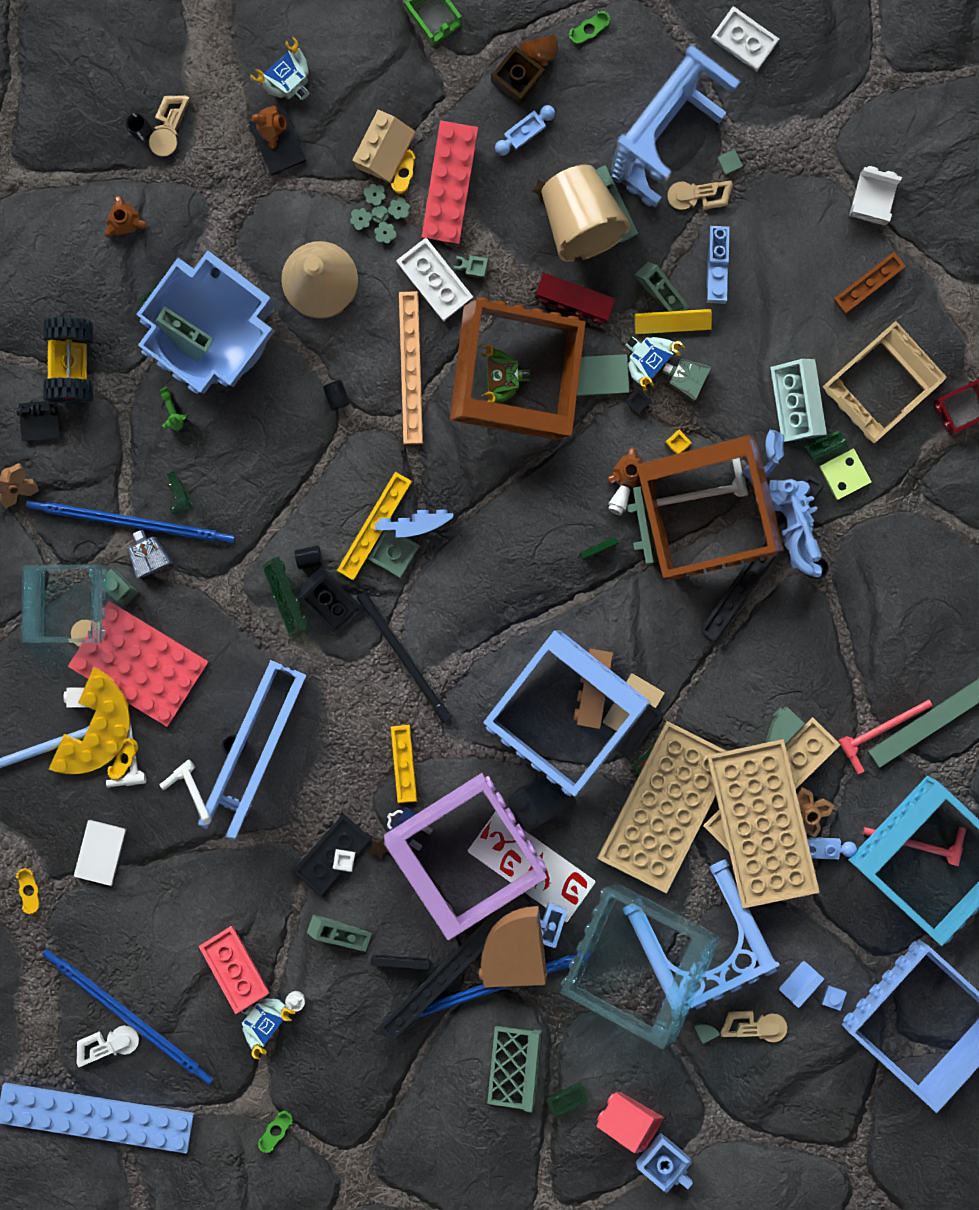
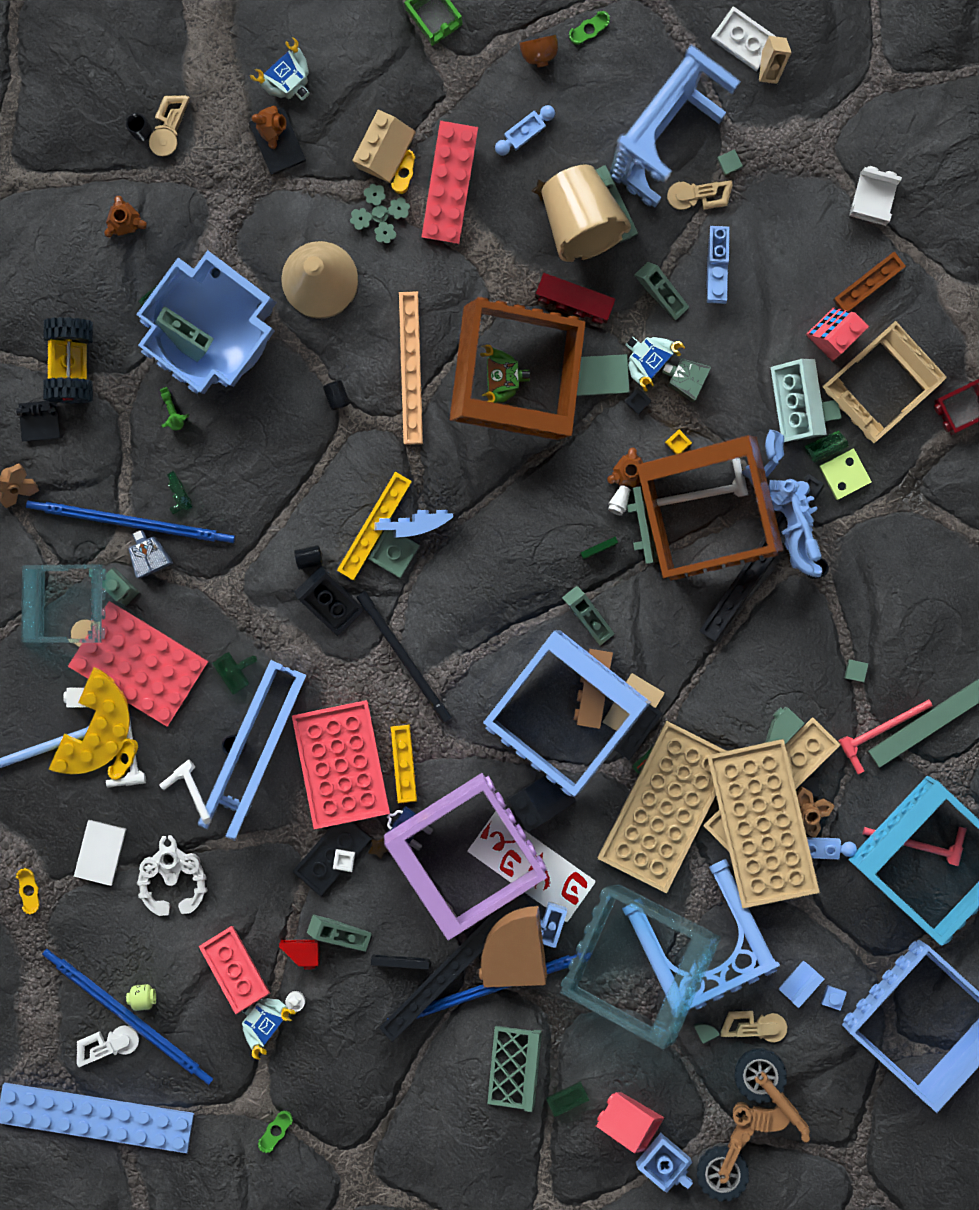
(141, 997): none -> yellowish green head
(170, 872): none -> white piece
(232, 672): none -> clear green plate
(284, 597): clear green plate -> none
(302, 952): none -> red slope
(340, 764): none -> coral plate
(434, 279): white plate -> none
(474, 267): sand green plate -> none
(517, 75): dark brown slope -> none
(588, 615): none -> sand green slope
(673, 321): yellow tile -> none
(756, 1118): none -> piece
(774, 59): none -> tan slope
(831, 410): none -> sand green tile
(836, 332): none -> coral slope
(856, 670): none -> sand green tile

